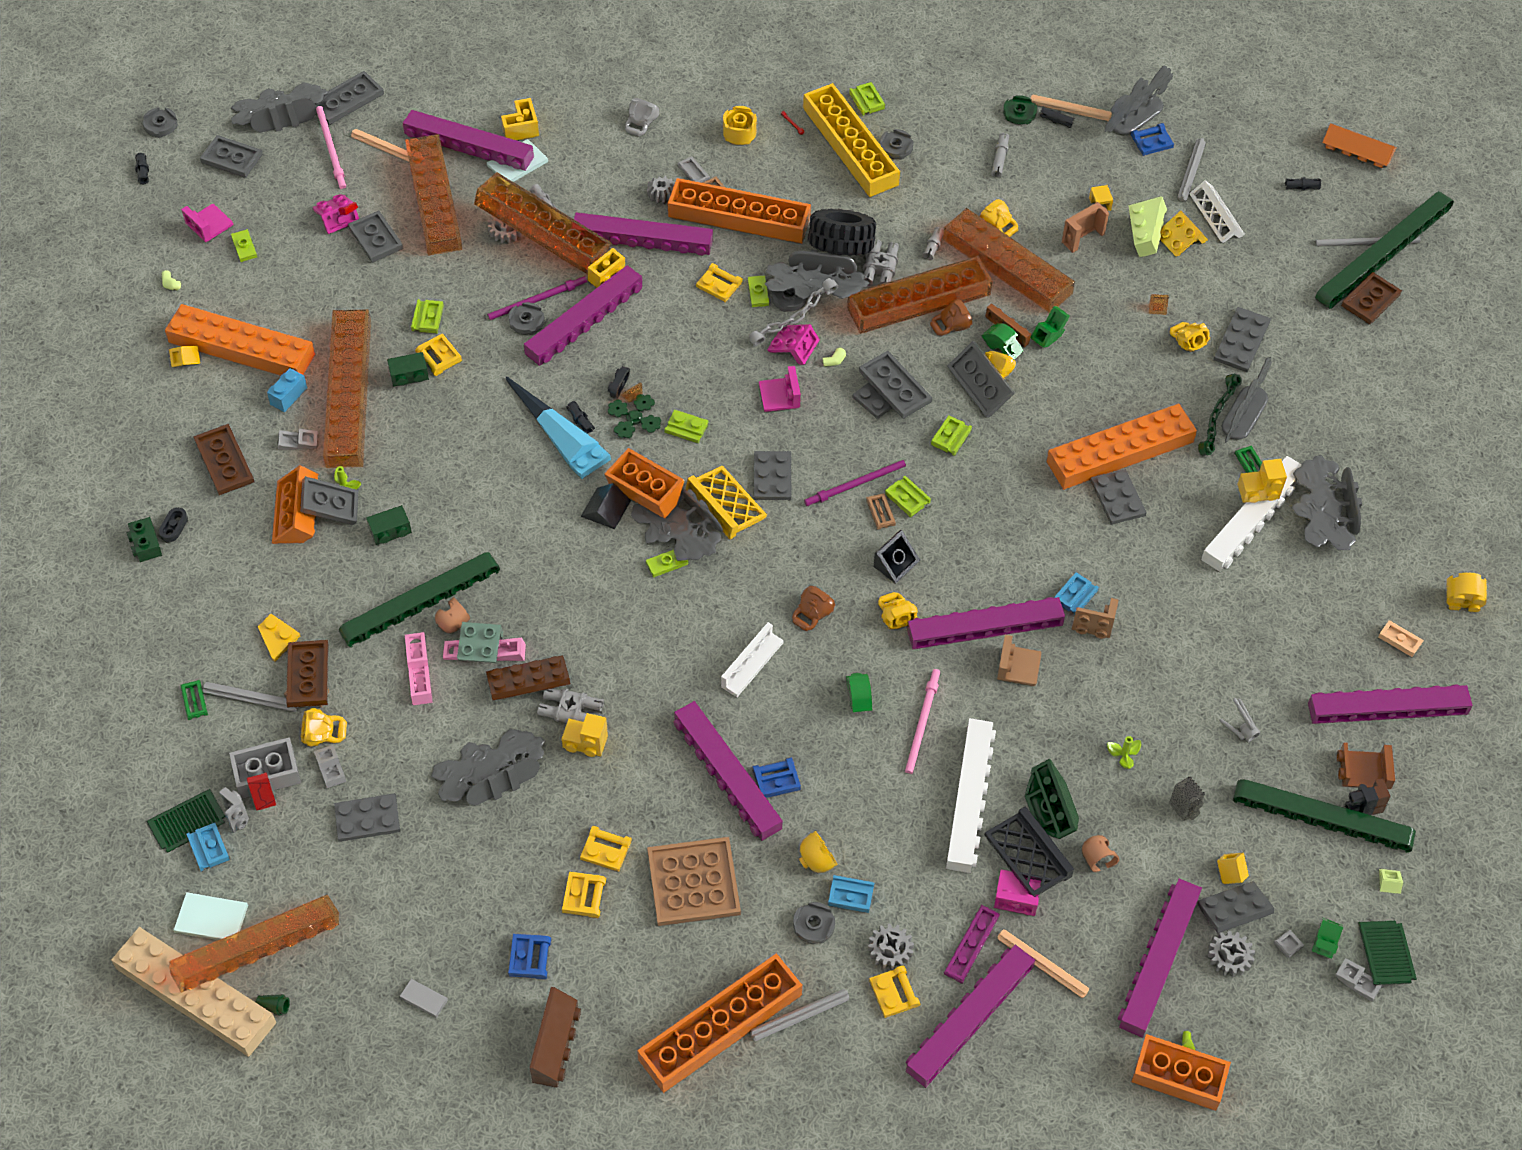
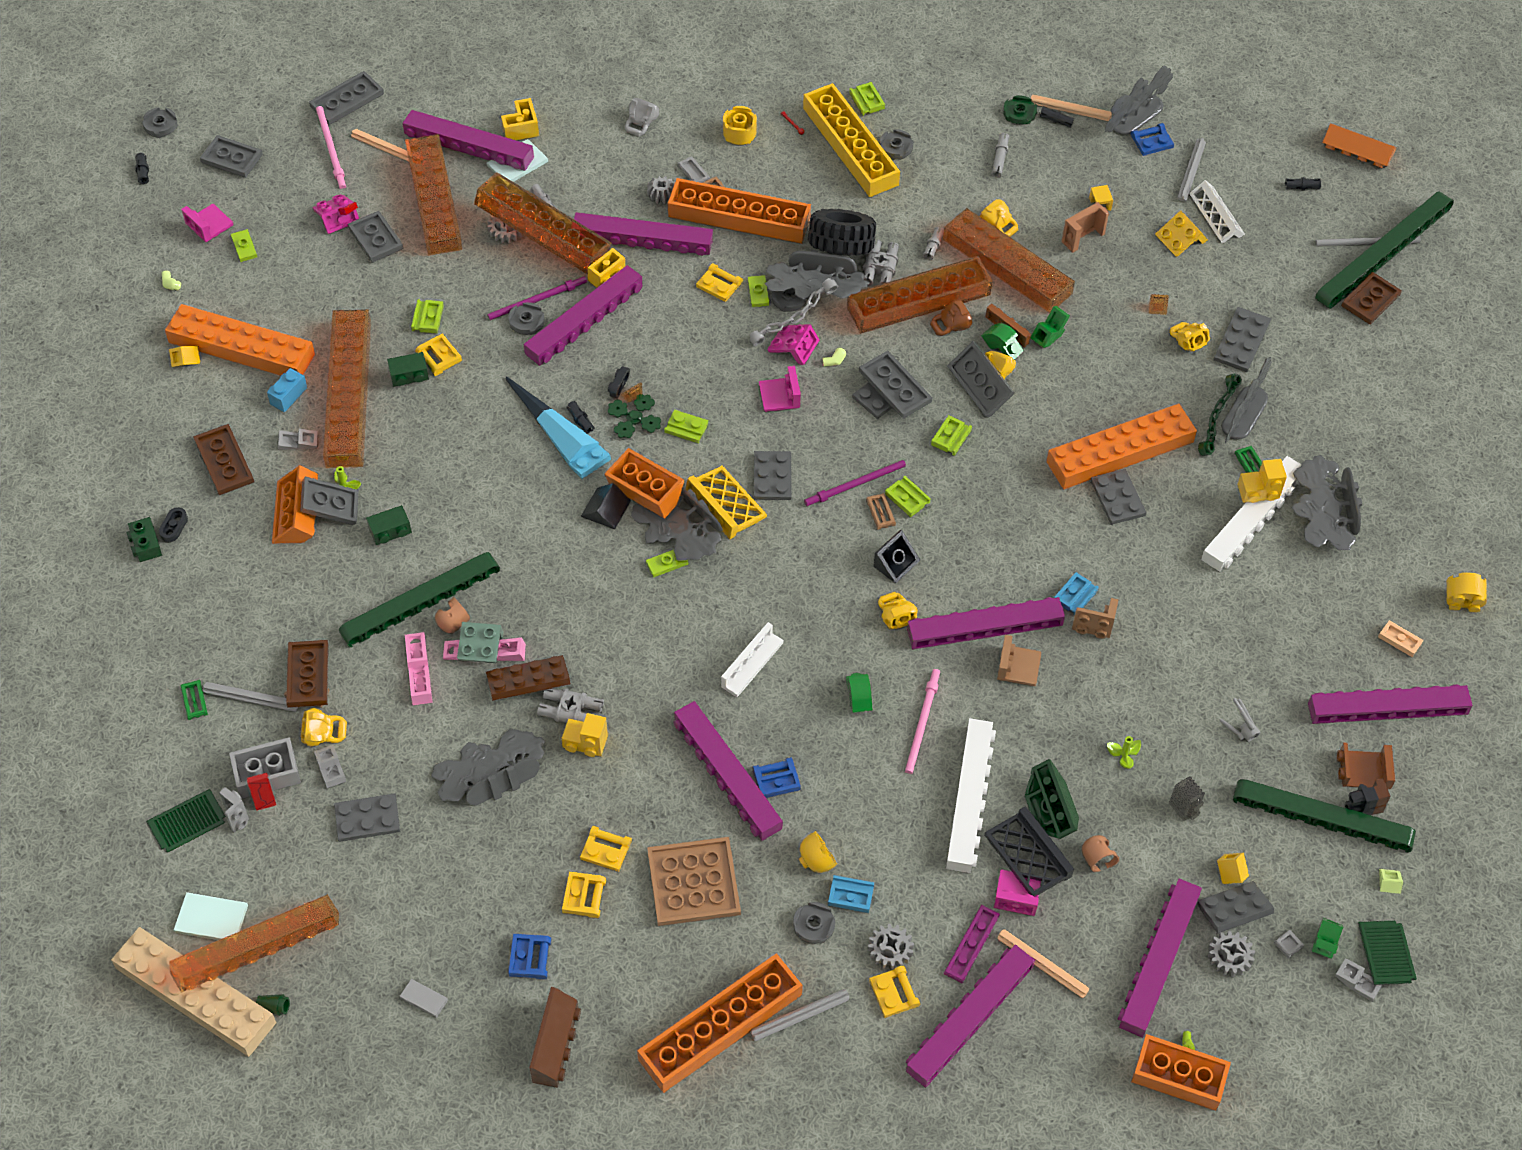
(208, 846): dark azure plate -> none
(277, 635): yellow wing -> none
(278, 109): dark grey plant -> none
(814, 605): dark orange piece -> none
(1146, 224): yellowish green wedge -> none

